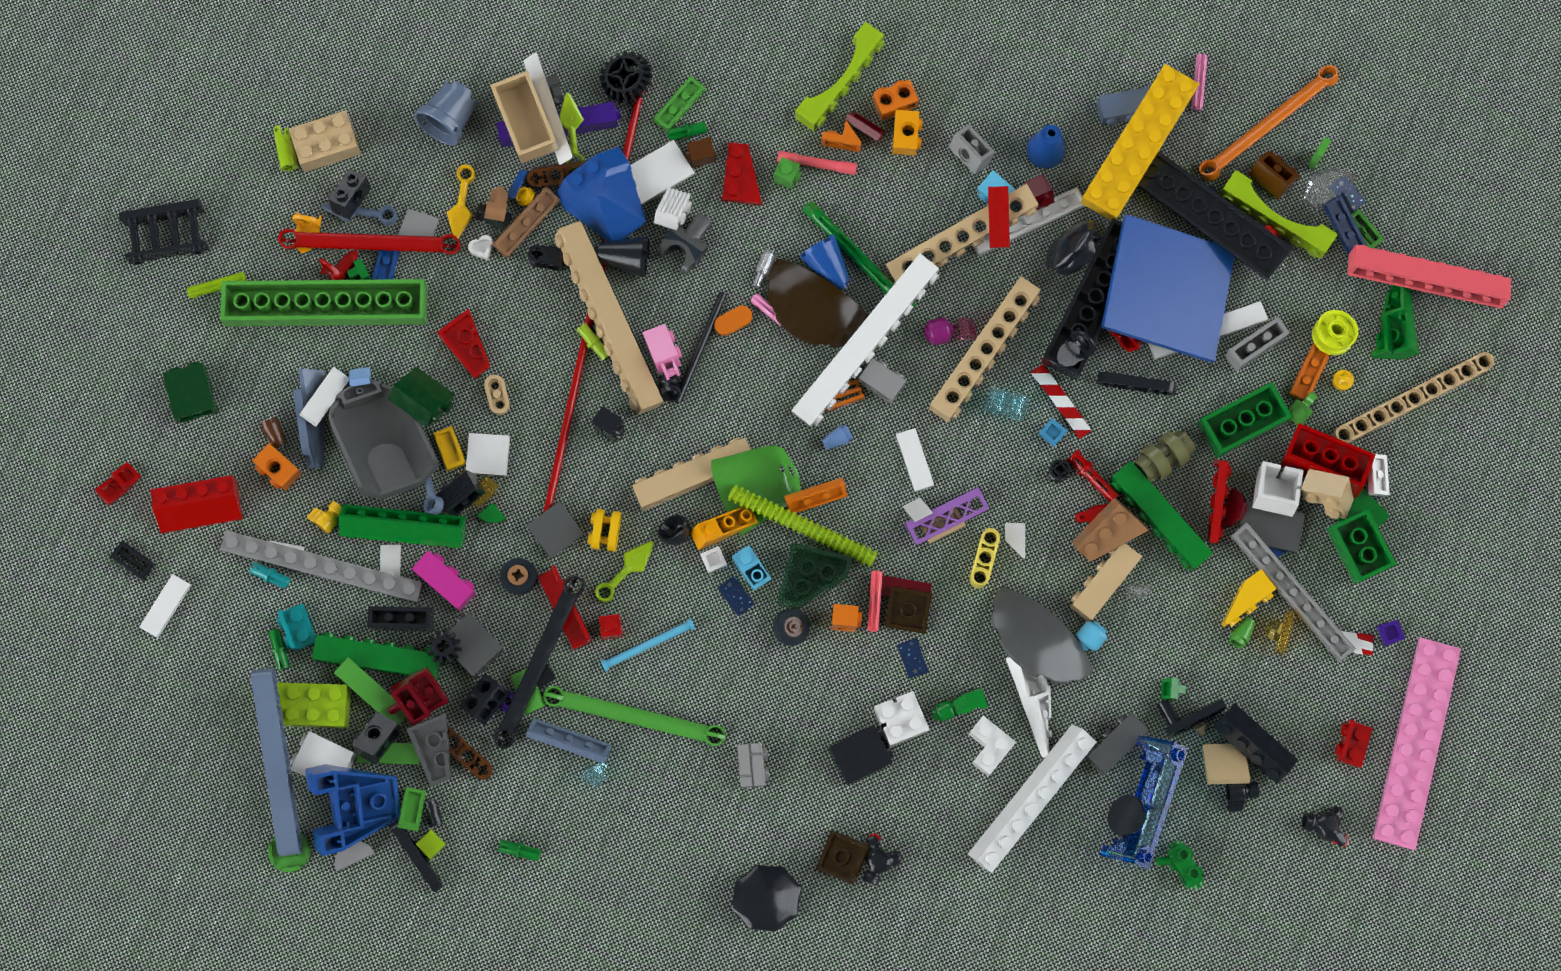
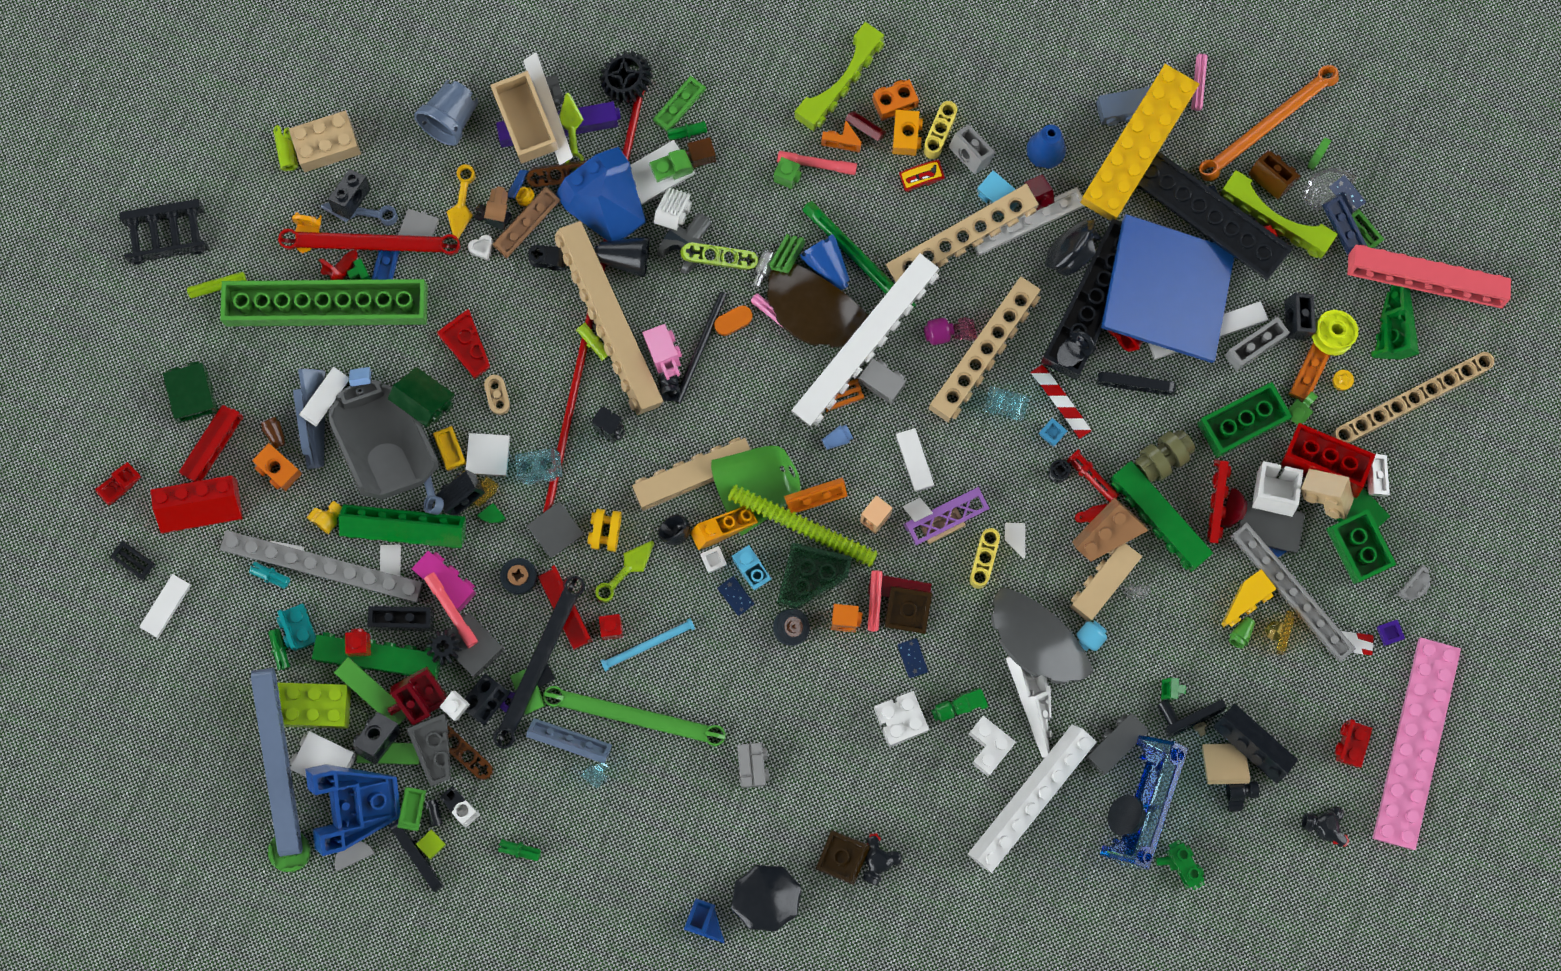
(211, 444): none -> red panel
(357, 643): none -> red brick
(454, 705): none -> white plate
(459, 806): none -> leg
(463, 629): none -> coral piece
(538, 460): none -> clear light blue brick
(673, 165): none -> bright green brick
(704, 921): none -> blue slope
(719, 253): none -> lime beam
(740, 177): red wing -> none
(784, 253): none -> bright green tile
(861, 754): black brick -> none
(876, 514): none -> light nougat panel
(922, 175): none -> slope
(943, 121): none -> light yellow beam
(998, 217): red tile -> none
(1300, 316): none -> black brick
(1416, 585): none -> light grey tile

